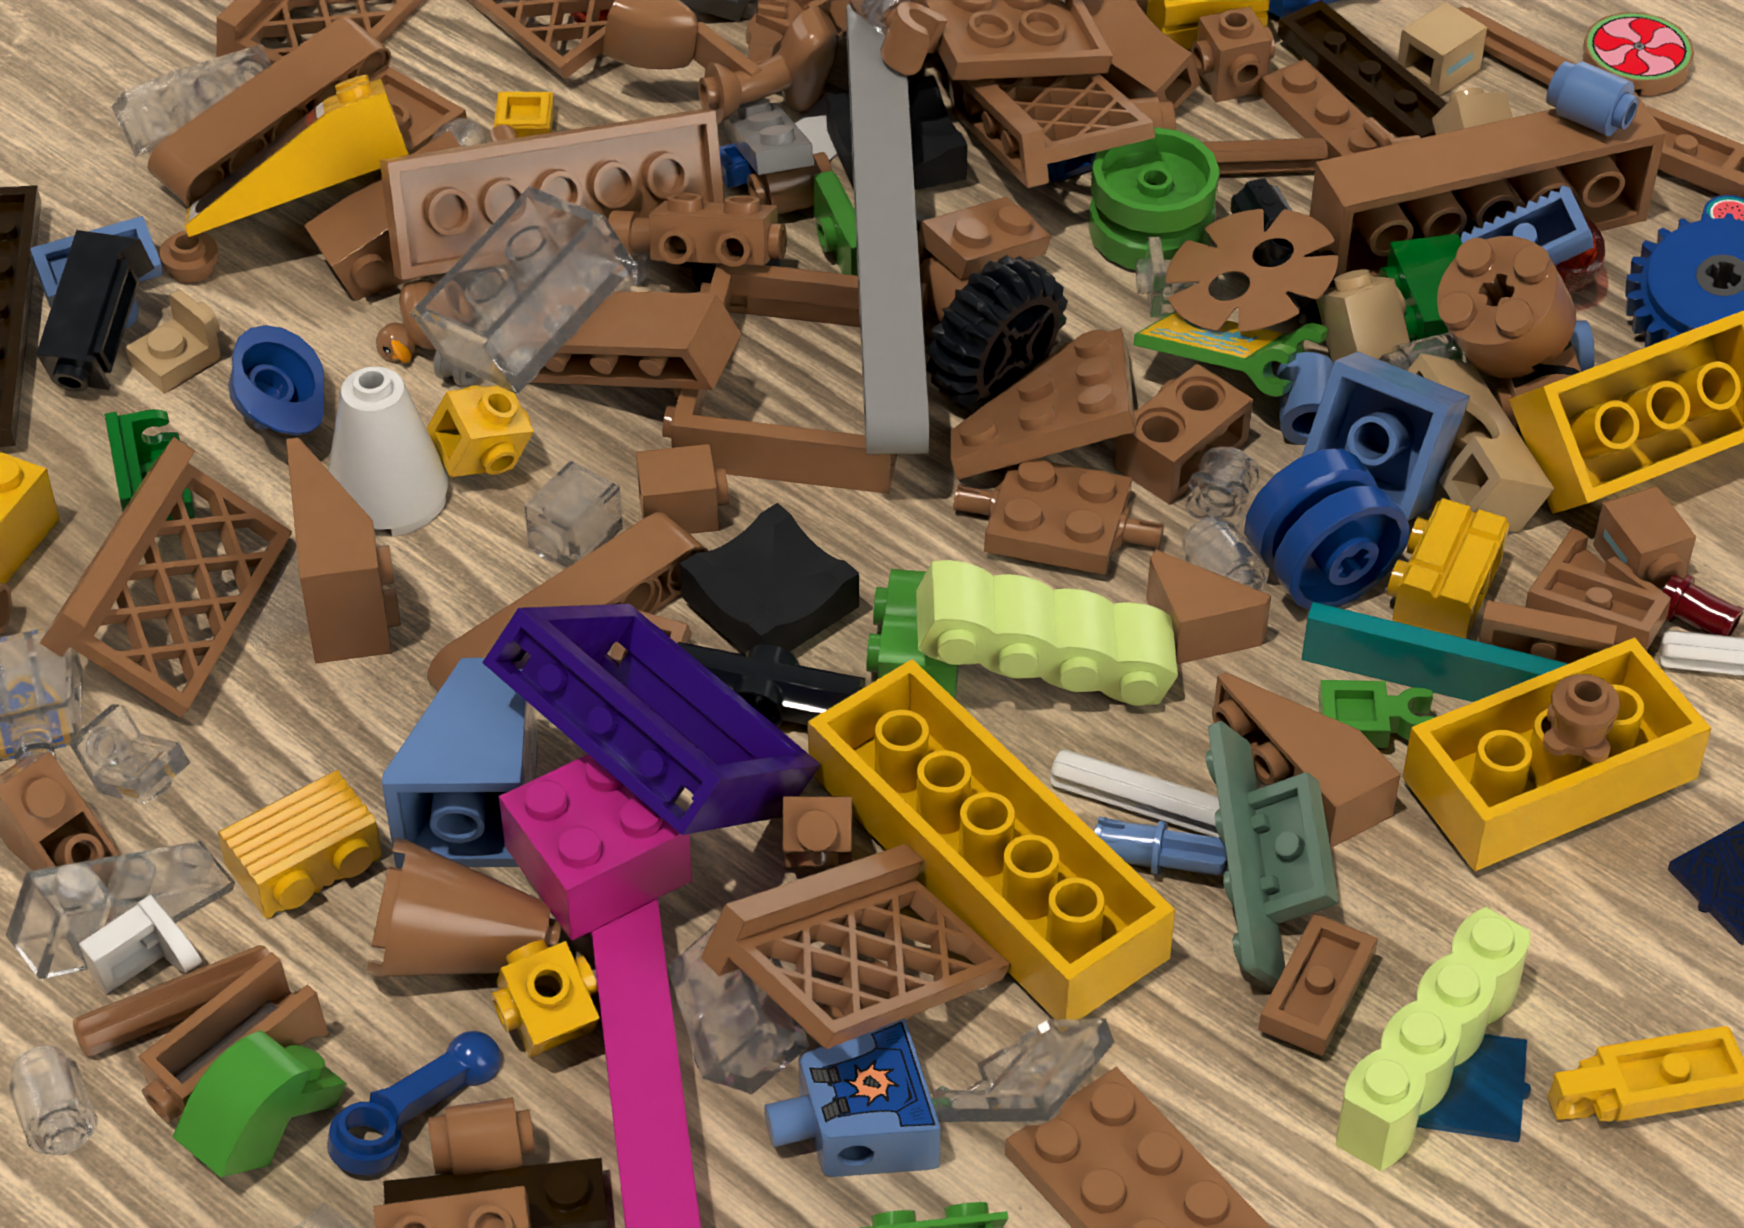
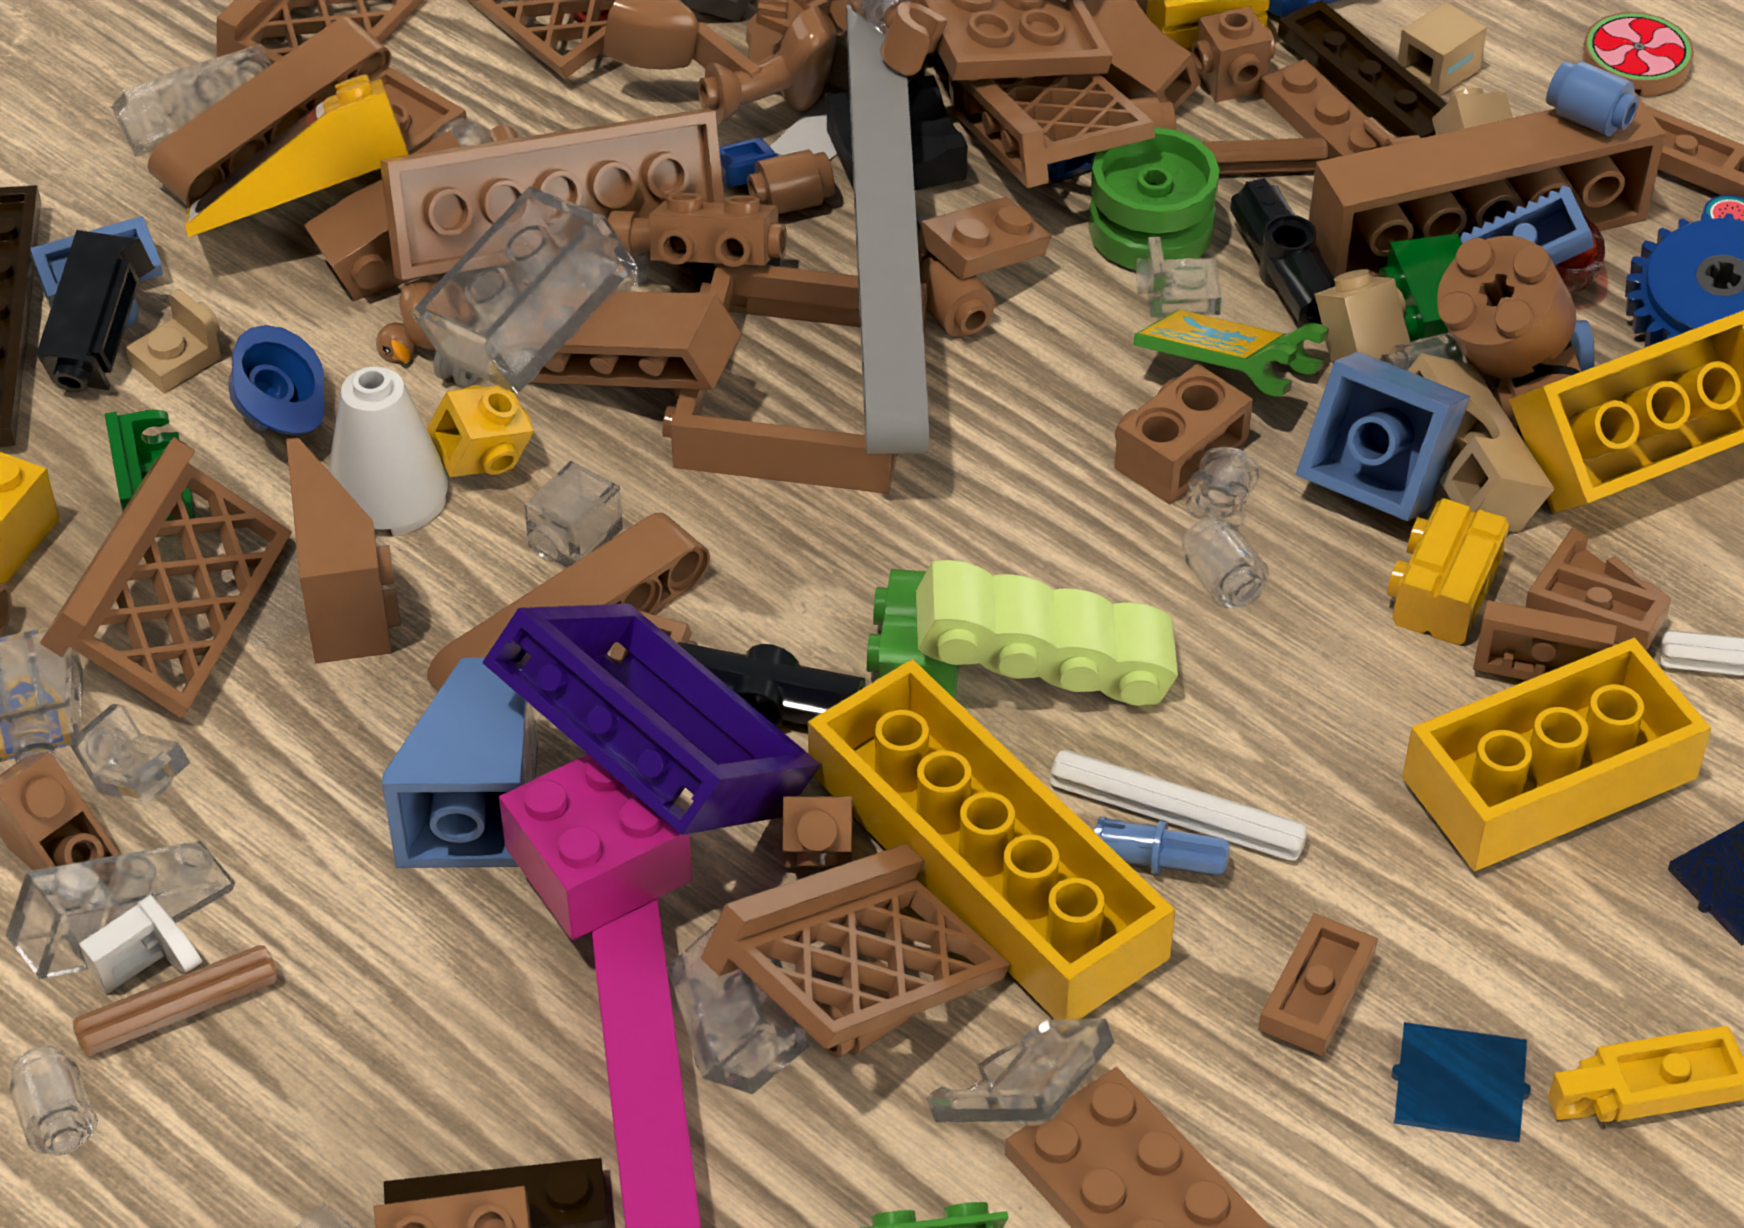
(189, 257): medium nougat plate -> none
(248, 1005): medium nougat window -> none
(248, 1100): bright green brick -> none
(301, 844): yellow brick -> none
(452, 918): medium nougat cone -> none
(469, 1060): blue piece -> none
(480, 1137): medium nougat brick -> none
(526, 112): yellow tile -> none
(541, 1020): yellow brick -> none
(682, 486): medium nougat brick -> none
(768, 138): light grey plate -> none
(770, 584): black brick -> none
(835, 221): bright green plate -> none
(862, 1107): medium blue torso -> none
(995, 331): black gear -> none
(1058, 405): medium nougat plate -> none
(1059, 515): medium nougat plate -> none
(1206, 609): medium nougat slope -> none
(1266, 298): medium nougat piece -> none
(1273, 851): sand green bracket -> none
(1292, 739): medium nougat slope -> none
(1301, 403): medium blue brick -> none
(1326, 528): blue wheel -> none
(1372, 710): bright green plate -> none
(1415, 655): teal tile -> none
(1431, 1037): yellowish green brick -> none
(1517, 49): medium nougat axle -> none
(1581, 717): medium nougat brick -> none
(1645, 536): medium nougat brick -> none
(1701, 607): dark red pin -> none

